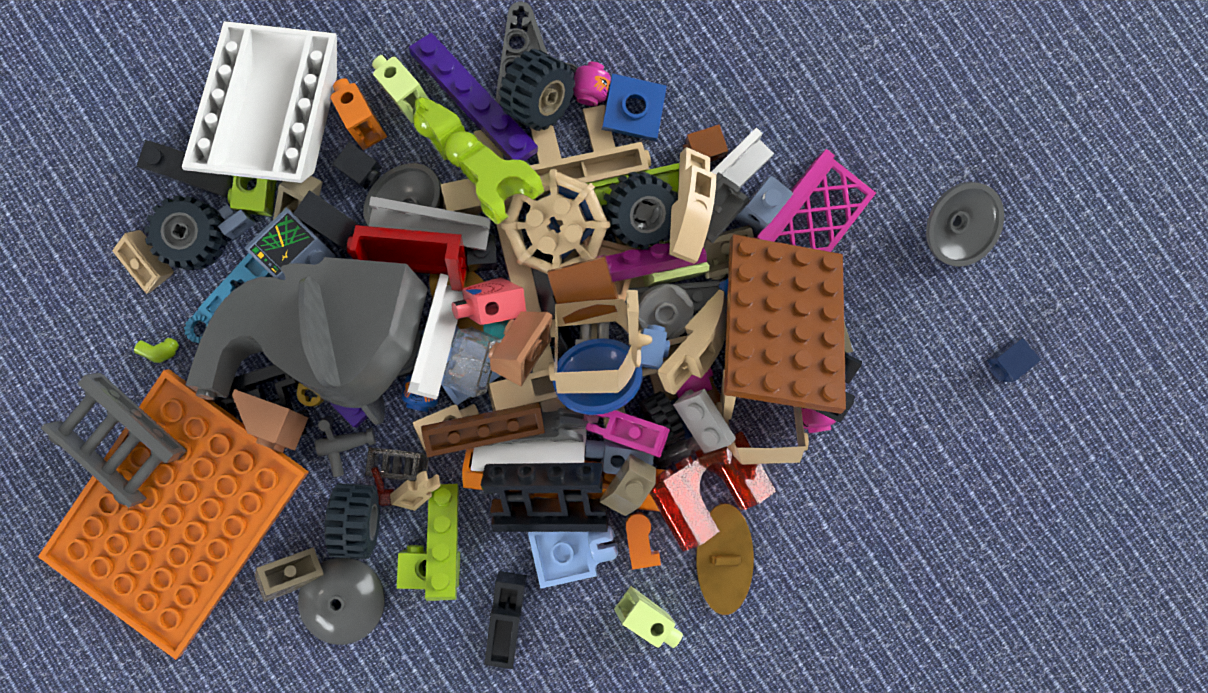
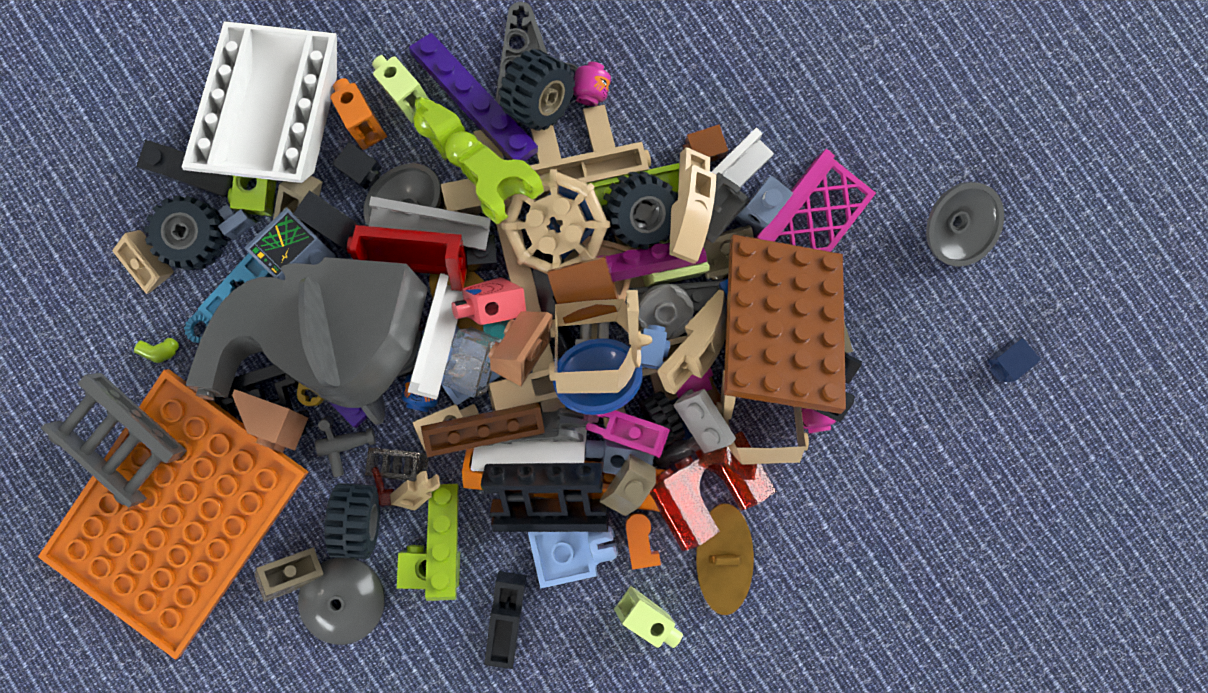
(620, 120): blue piece -> none

